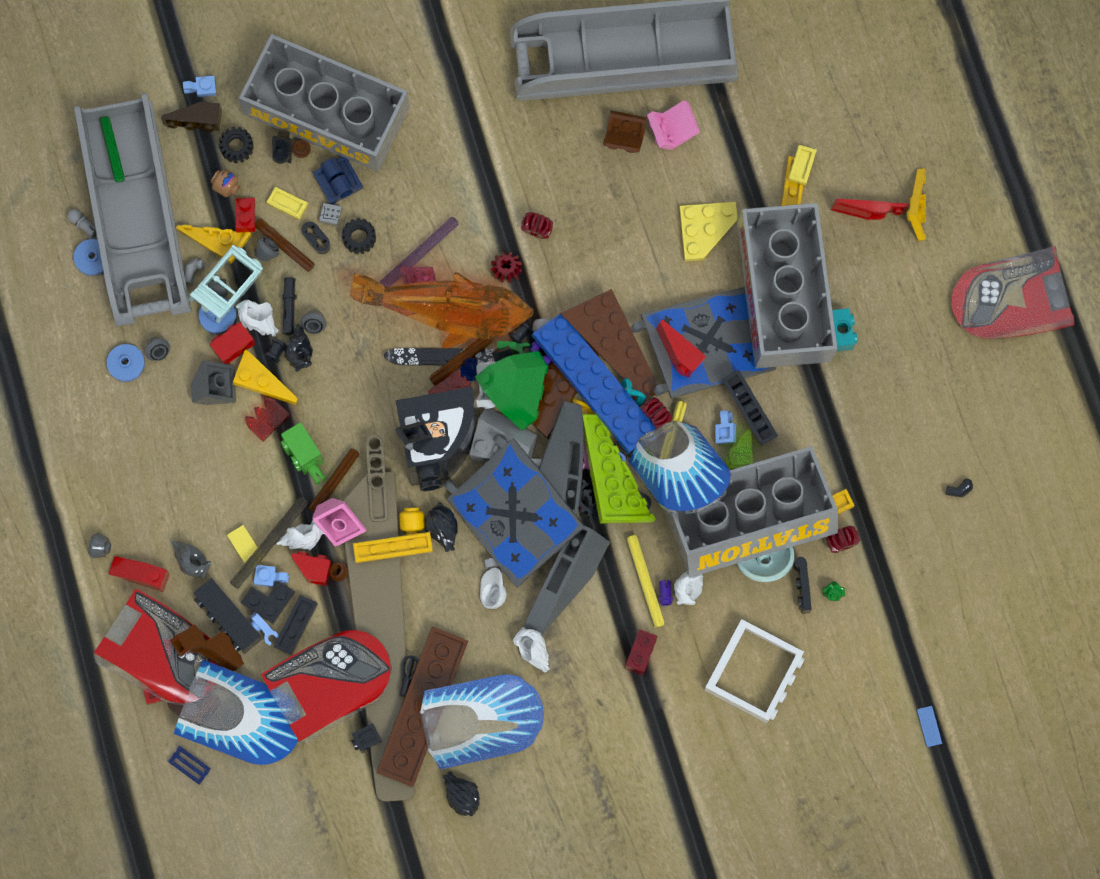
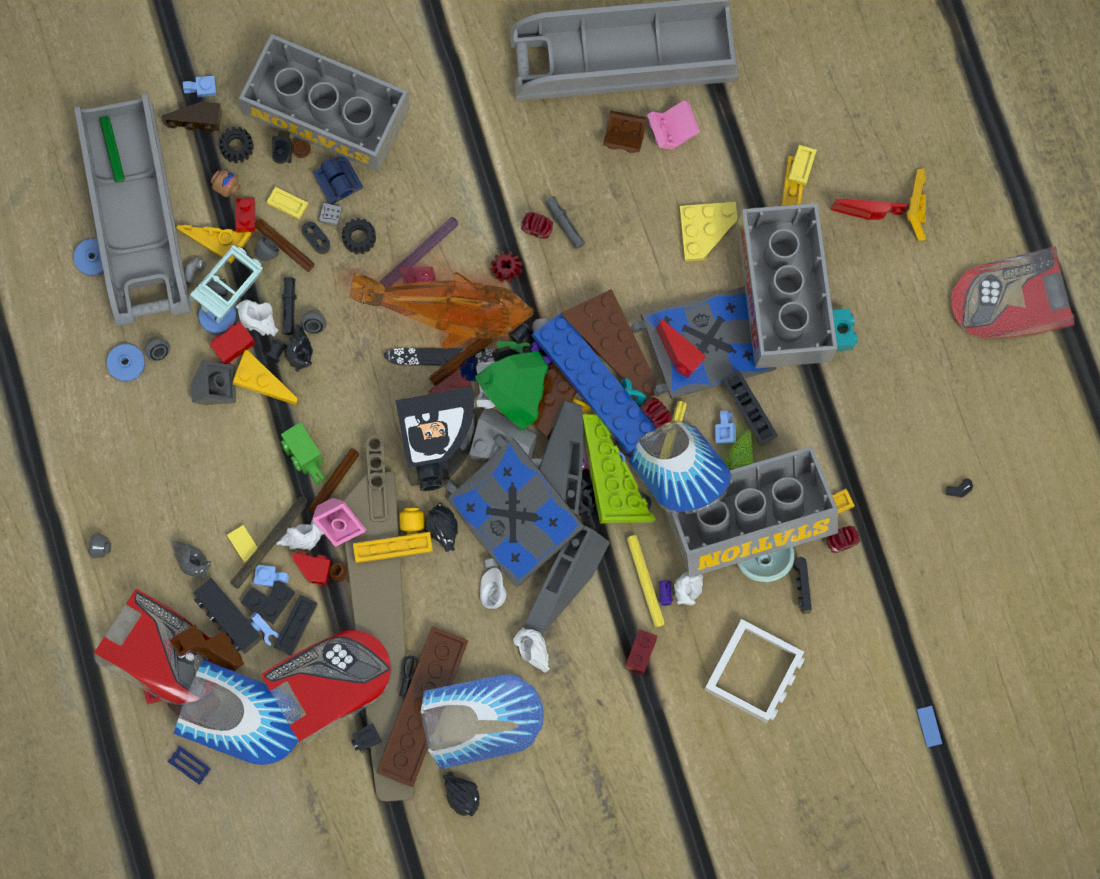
(75, 217): light grey pin -> none
(139, 573): red slope -> none
(267, 420): clear red plate -> none
(413, 435): black slope -> none
(560, 215): none -> dark grey pin
(833, 591): green plant -> none

